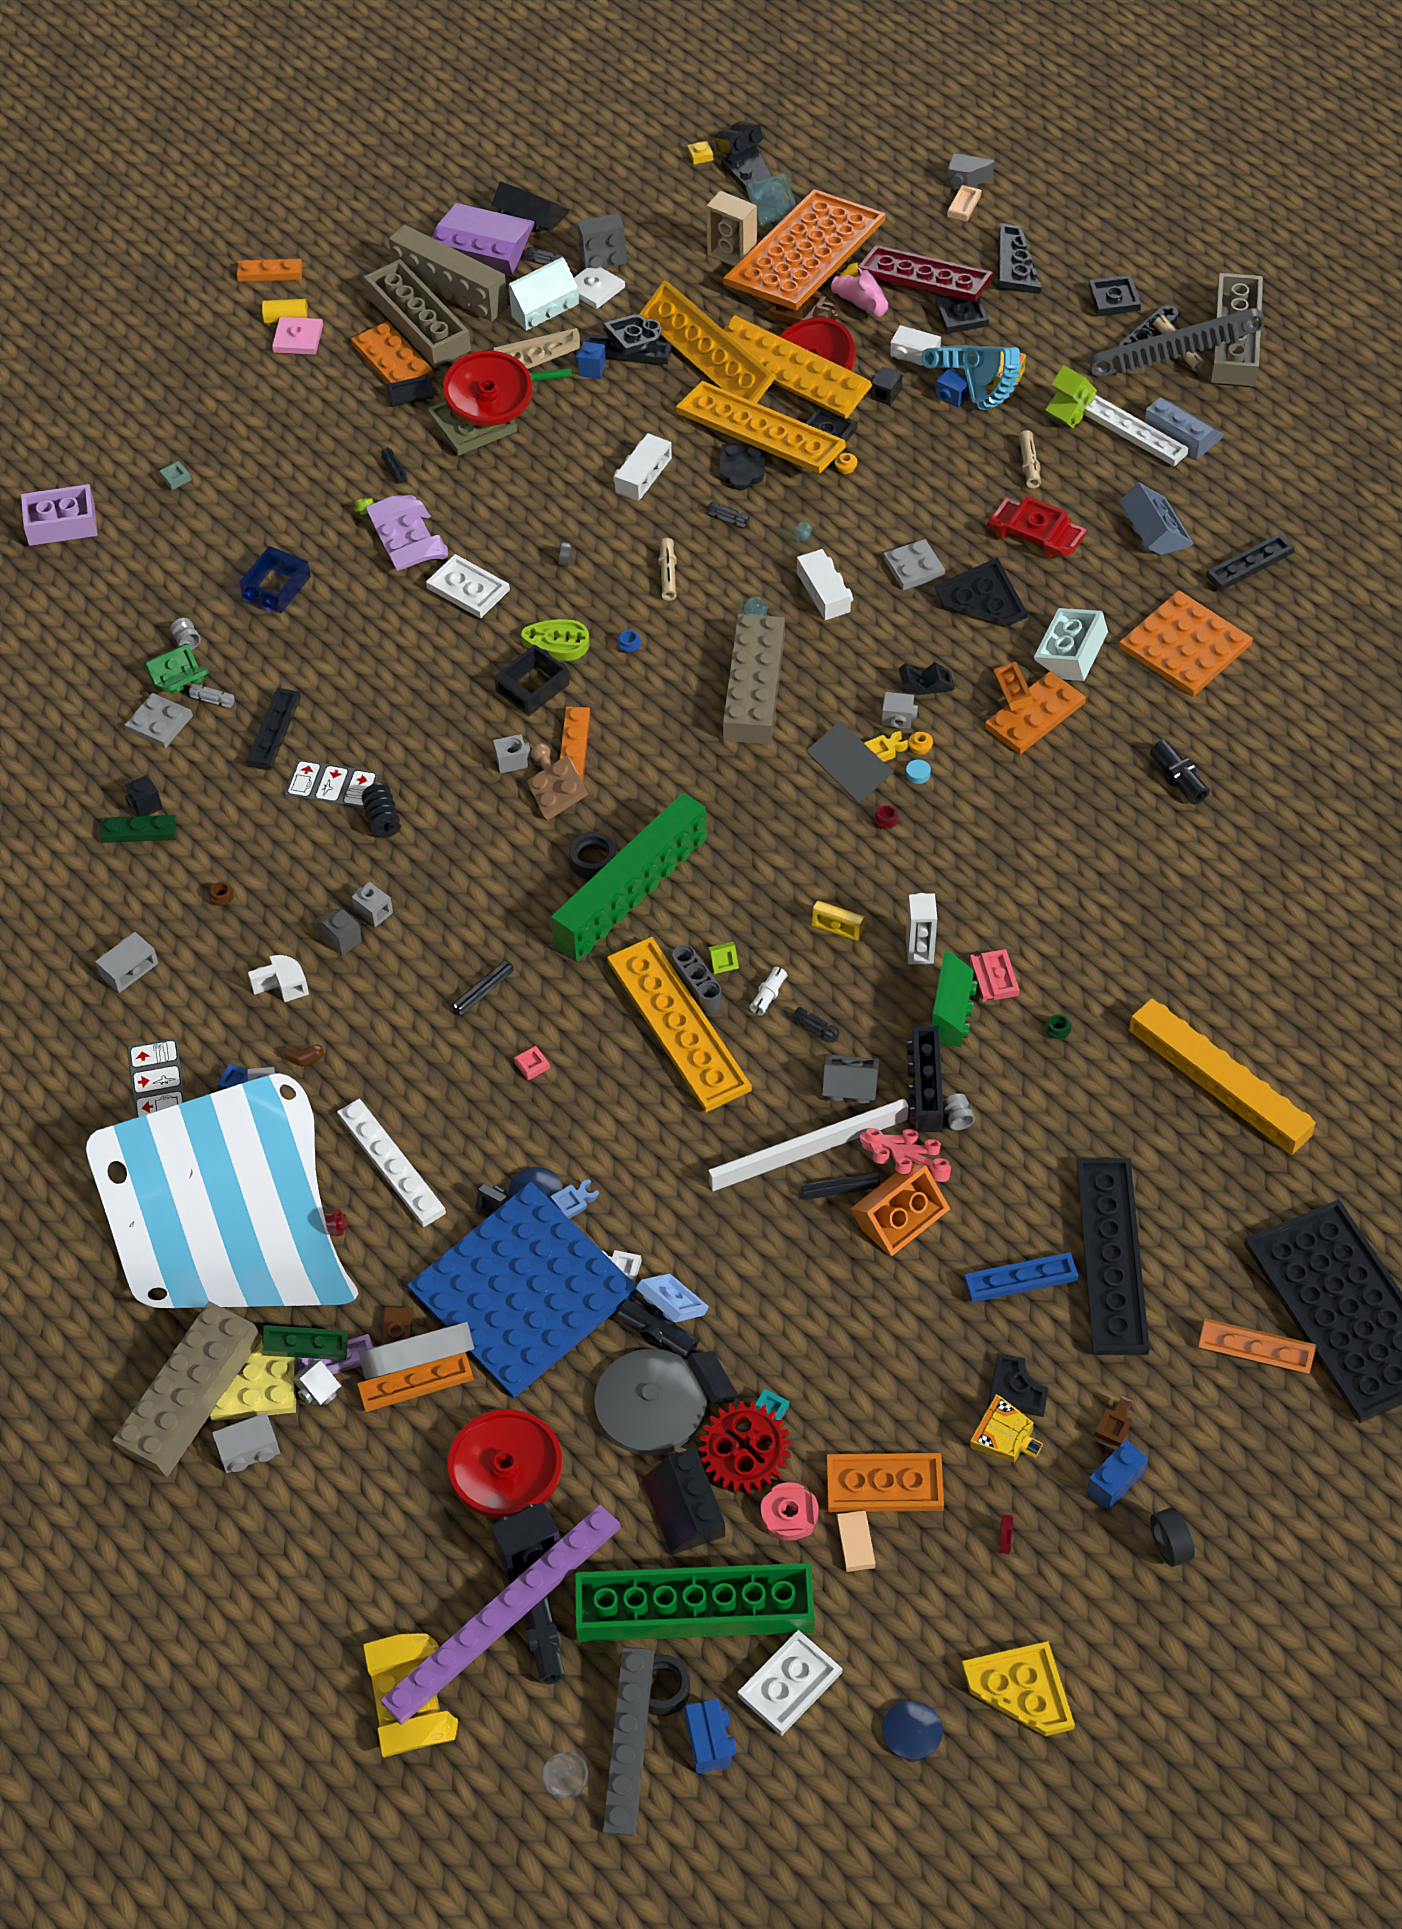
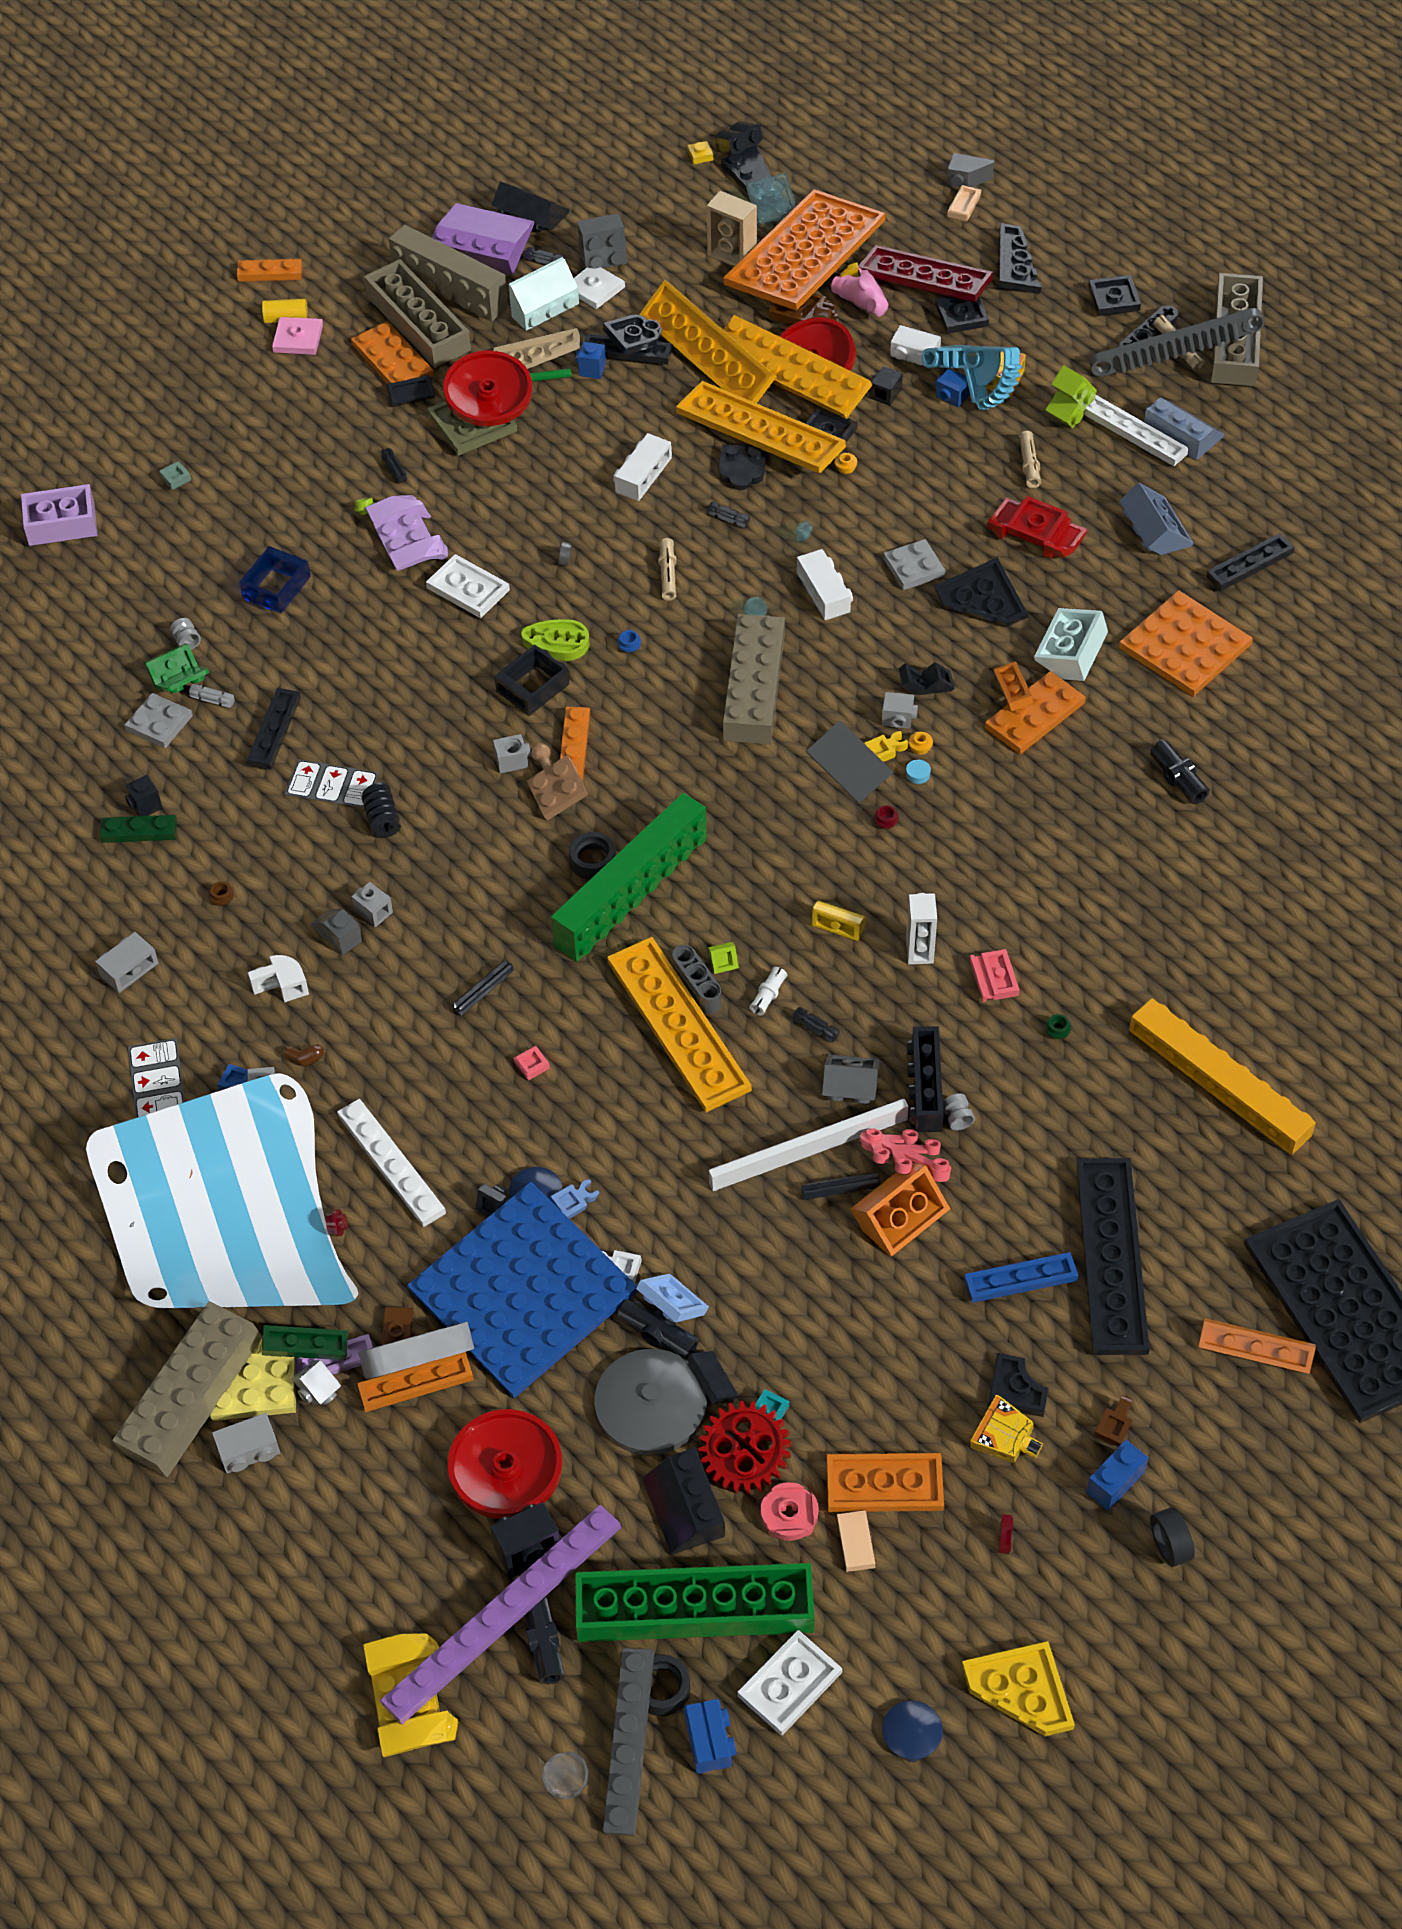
(953, 1000): green slope -> none

